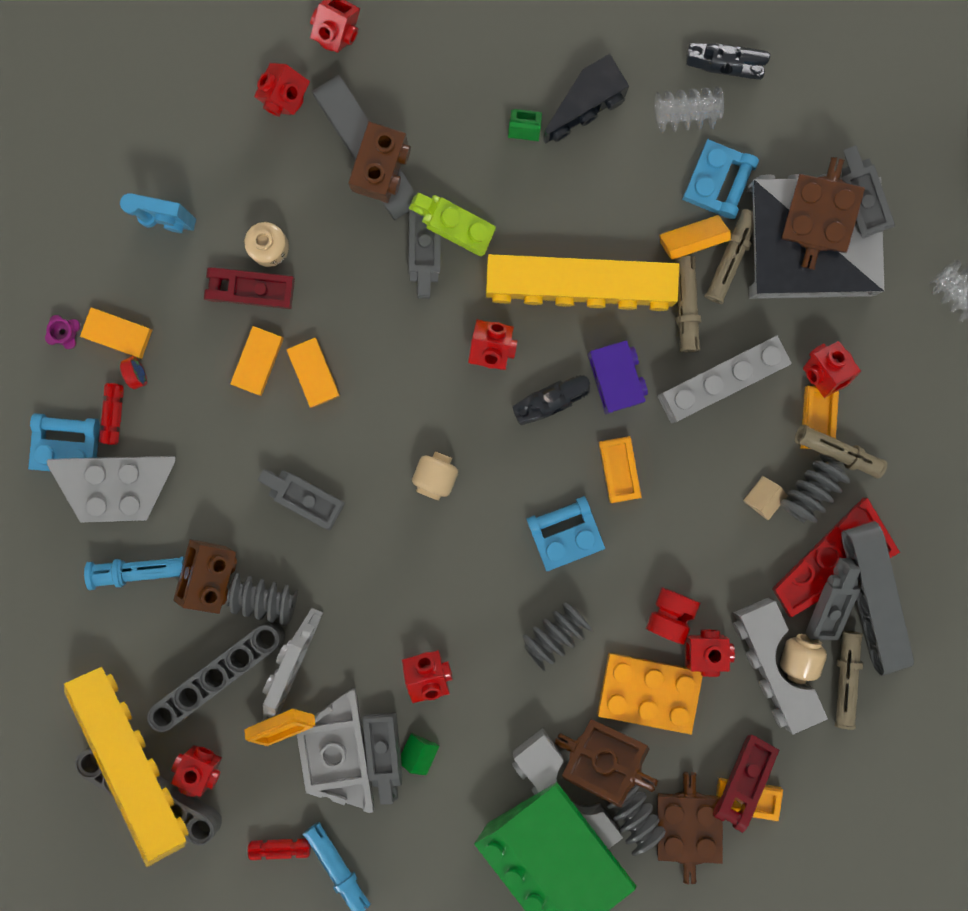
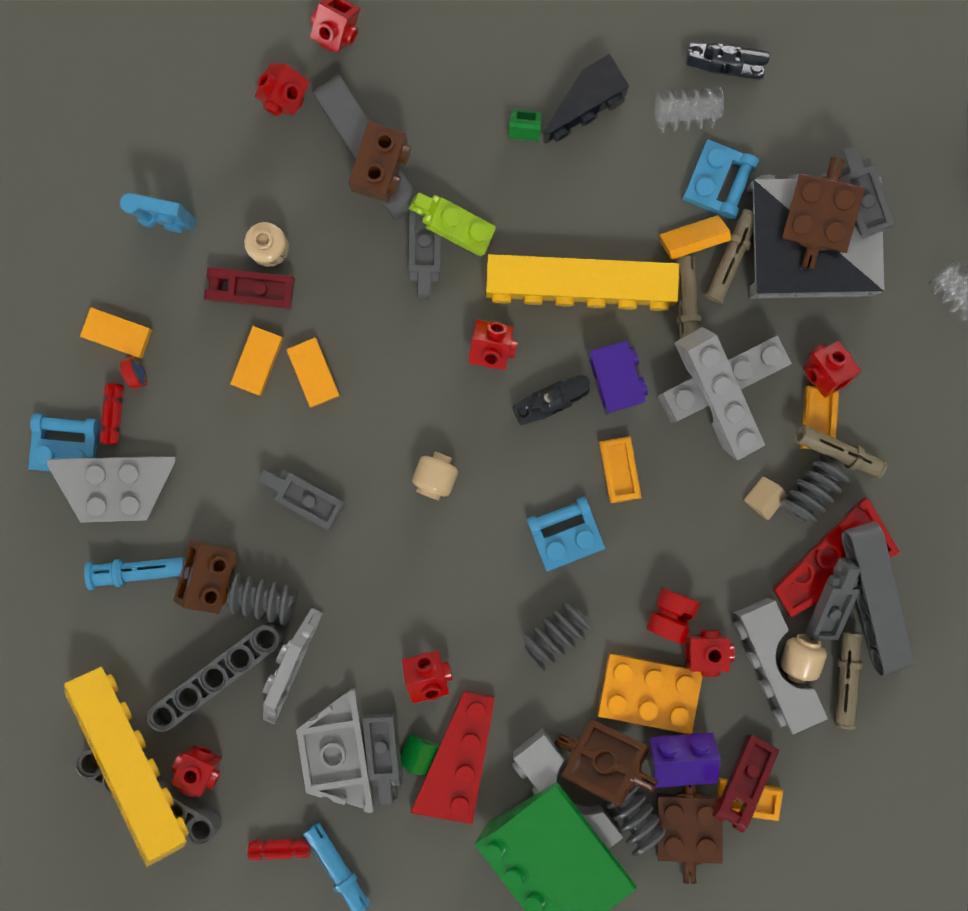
(53, 330): magenta plate -> none
(280, 727): light orange tile -> none
(456, 771): none -> red wing
(684, 759): none -> dark purple brick
(713, 374): none -> light grey arch

